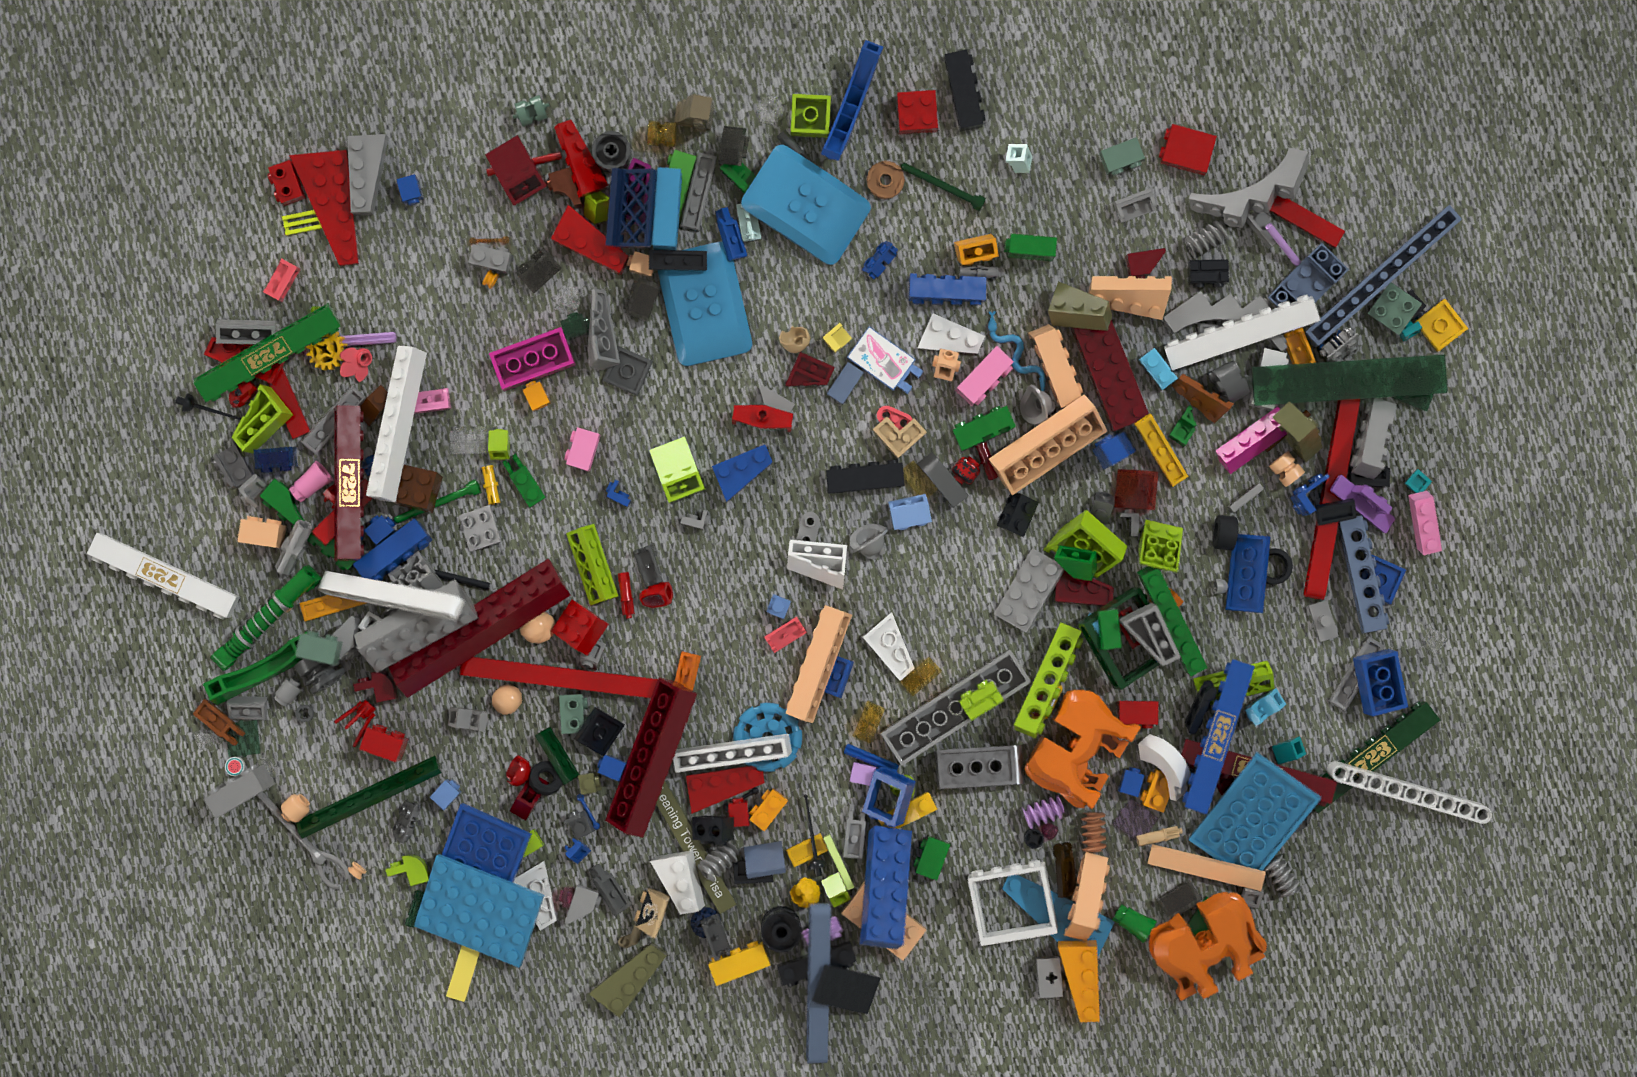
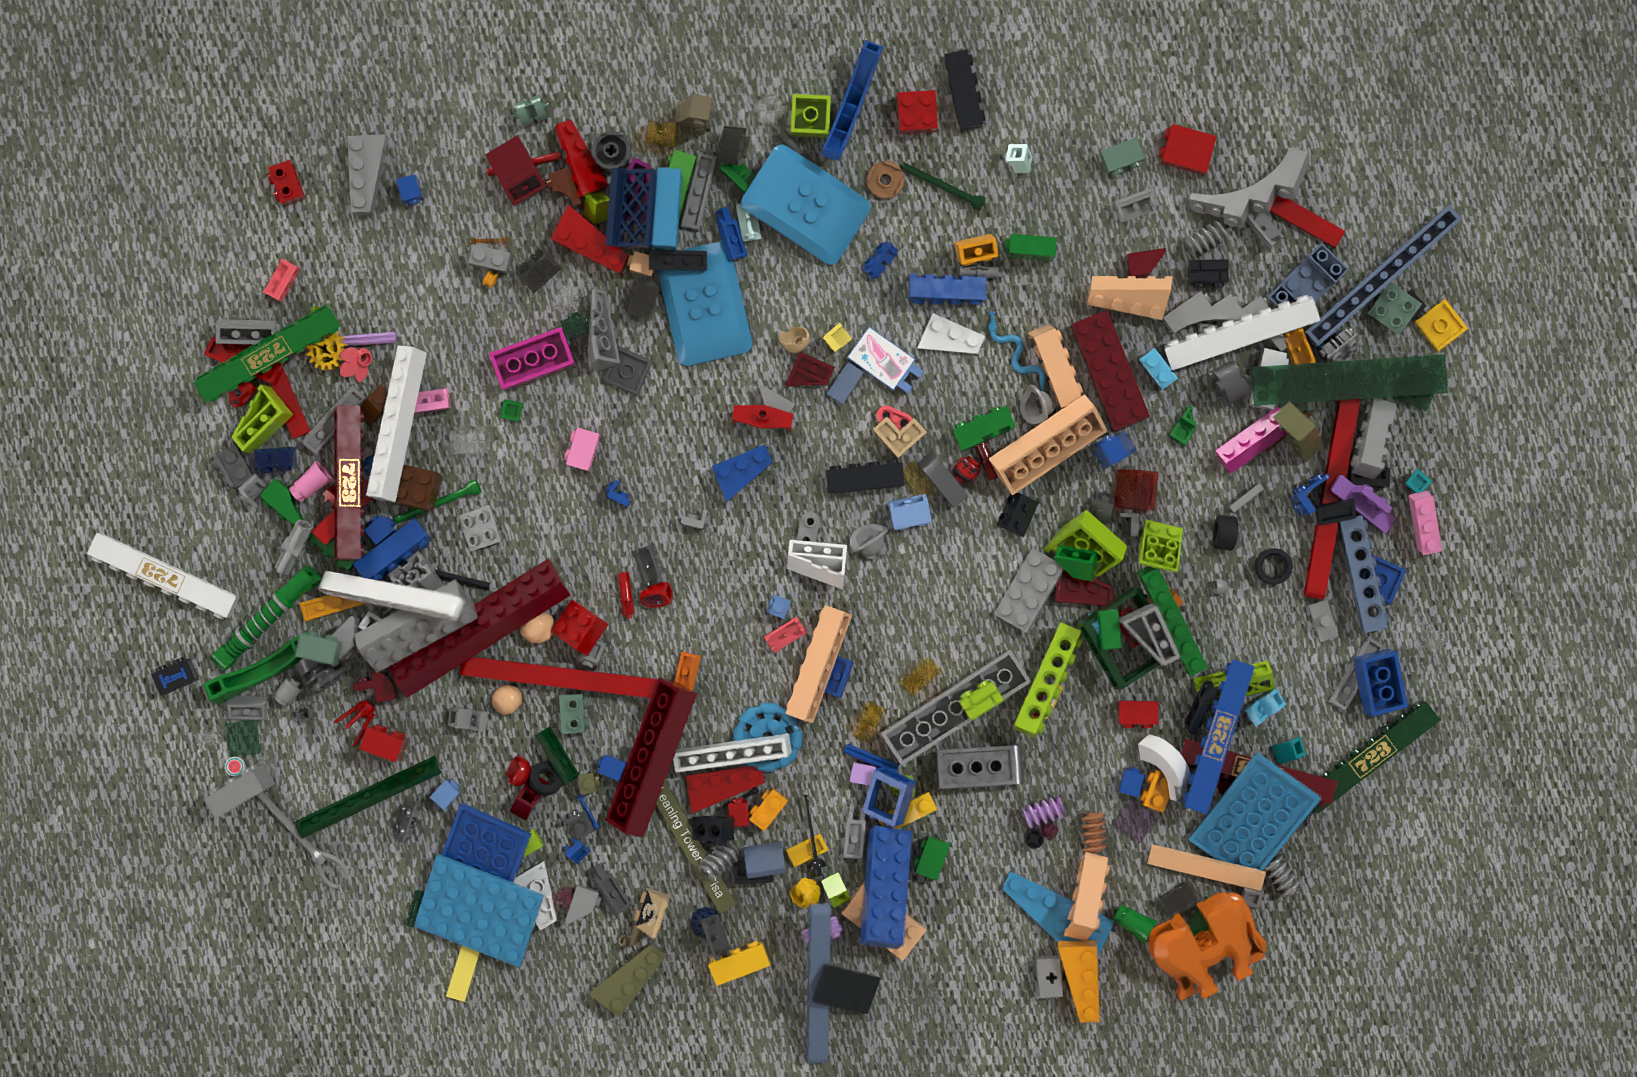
(175, 676): none -> black brick
(189, 402): black sword -> none
(217, 721): dark orange hinge -> none
(261, 533): light nougat brick -> none
(295, 808): light nougat head -> none
(298, 215): neon yellow tile -> none
(328, 189): red wing -> none
(357, 870): light nougat bush -> none
(414, 866): lime brick -> none
(490, 485): yellow pin -> none
(499, 444): lime brick -> none
(511, 410): none -> green tile
(525, 482): green hinge -> none
(536, 395): light orange brick -> none
(594, 563): lime fence -> none
(599, 731): black tile -> none
(677, 470): slope -> none
(681, 880): white wedge -> none
(781, 940): black wheel -> none
(797, 969): black brick -> none
(838, 861): yellowish green tile -> none
(890, 647): white wing -> none
(946, 364): light nougat brick -> none
(985, 377): bright pink brick -> none
(1015, 933): white window -> none
(1064, 869): dark brown hinge -> none
(1068, 770): orange animal -> none
(1078, 309): olive wedge -> none
(1159, 836): tan piece -> none
(1161, 450): yellow tile -> none
(1205, 402): dark orange wing -> none
(1248, 574): blue tile -> none
(1282, 243): lavender bar -> none
(1286, 469): light nougat wheel -> none
(1410, 331): teal tile -> none
(1417, 796): white beam -> none

